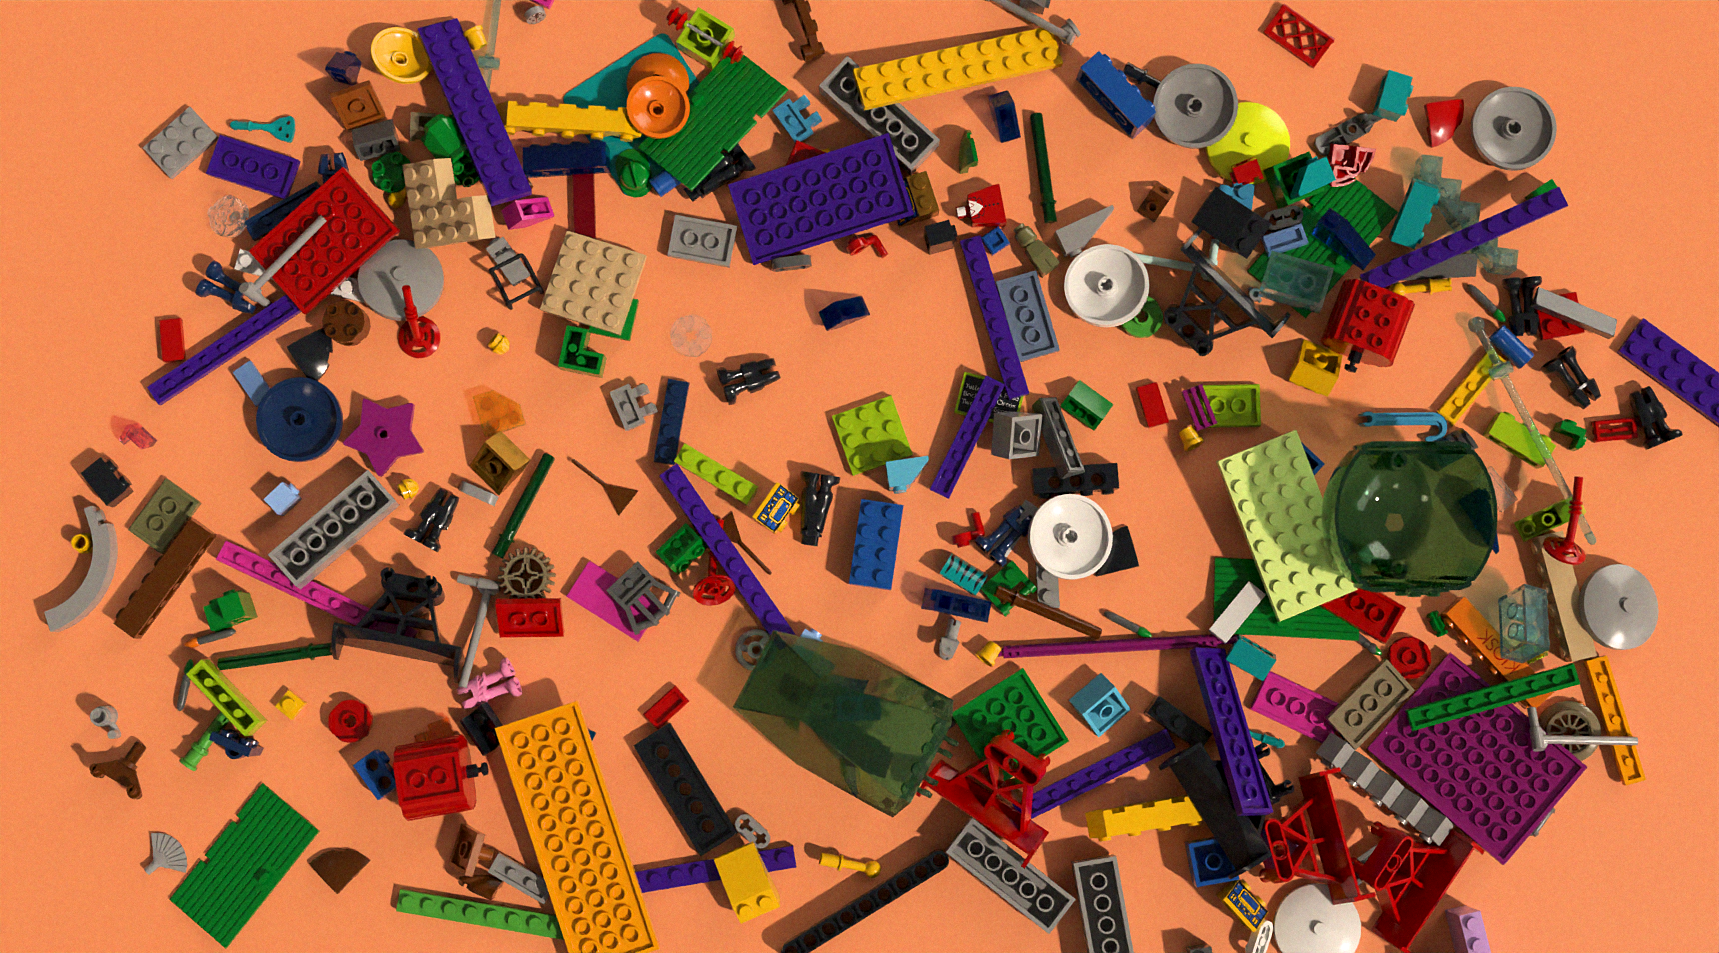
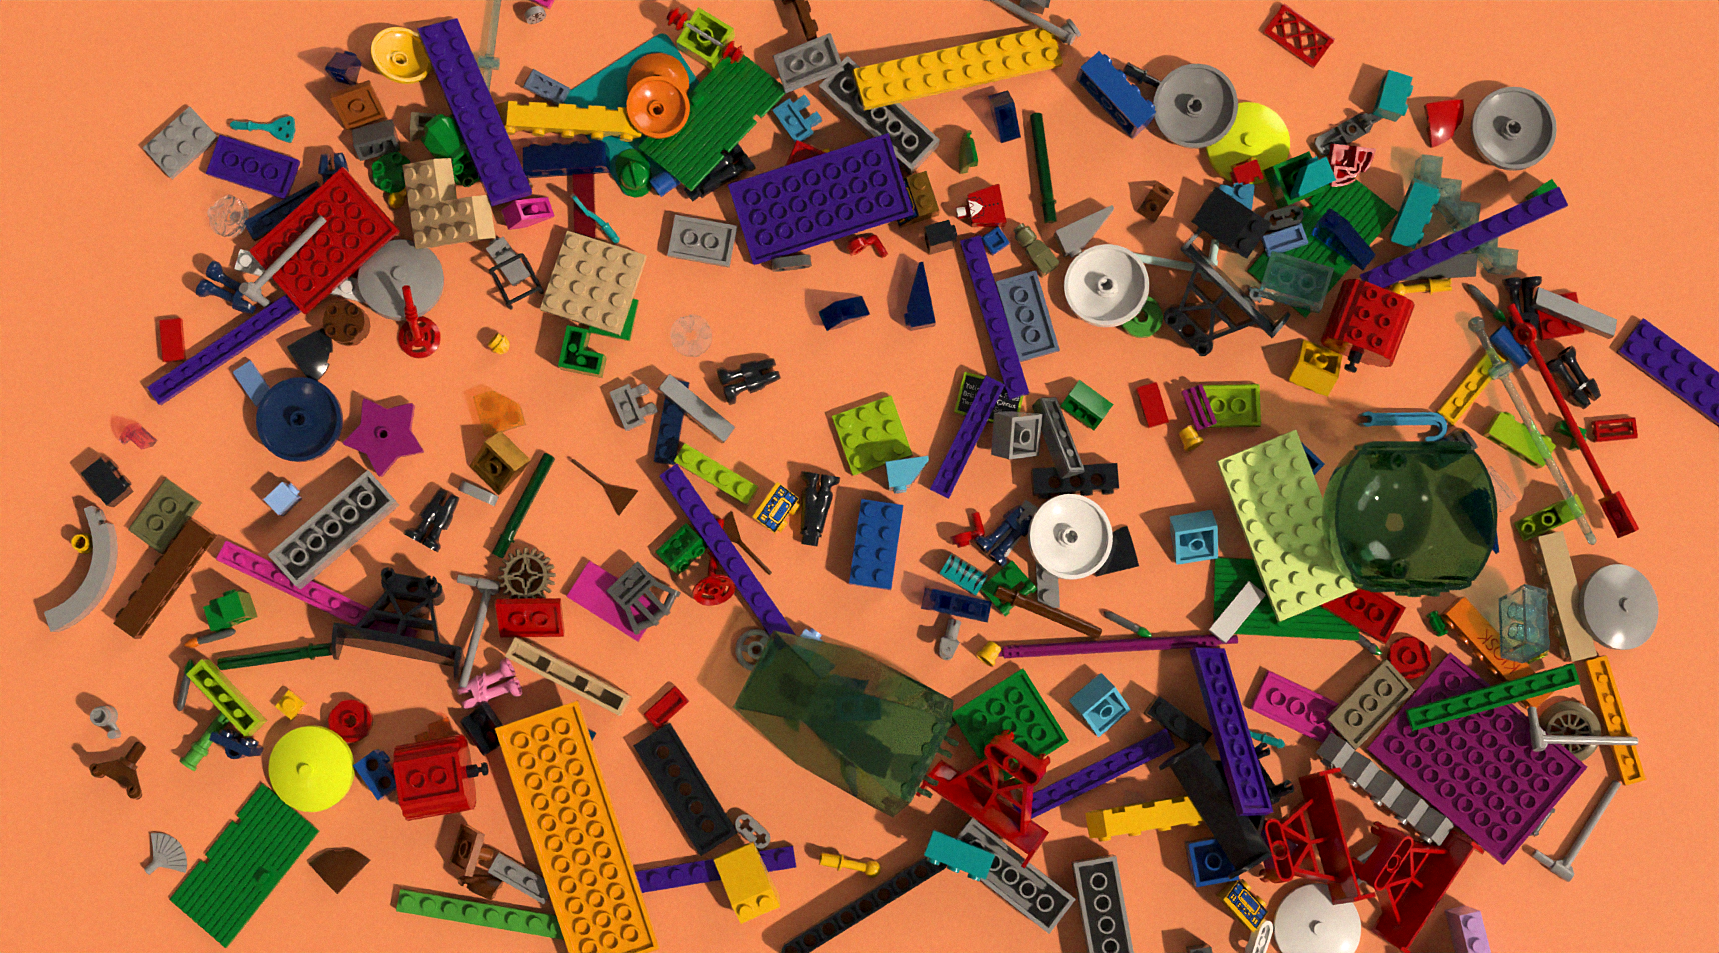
(311, 768): none -> neon yellow dish
(408, 488): yellow plate -> none
(476, 37): yellow piece -> none
(546, 87): none -> sand blue plate
(568, 676): none -> tan brick
(604, 226): none -> teal piece
(696, 408): none -> slope
(808, 63): none -> light grey tile
(919, 307): none -> clear blue slope
(958, 855): none -> teal brick
(1194, 537): none -> medium azure slope
(1251, 657): teal brick -> none
(1563, 867): none -> light grey bar
(1567, 543): red dish -> none
(1612, 503): none -> red bar
(1649, 410): black piece -> none

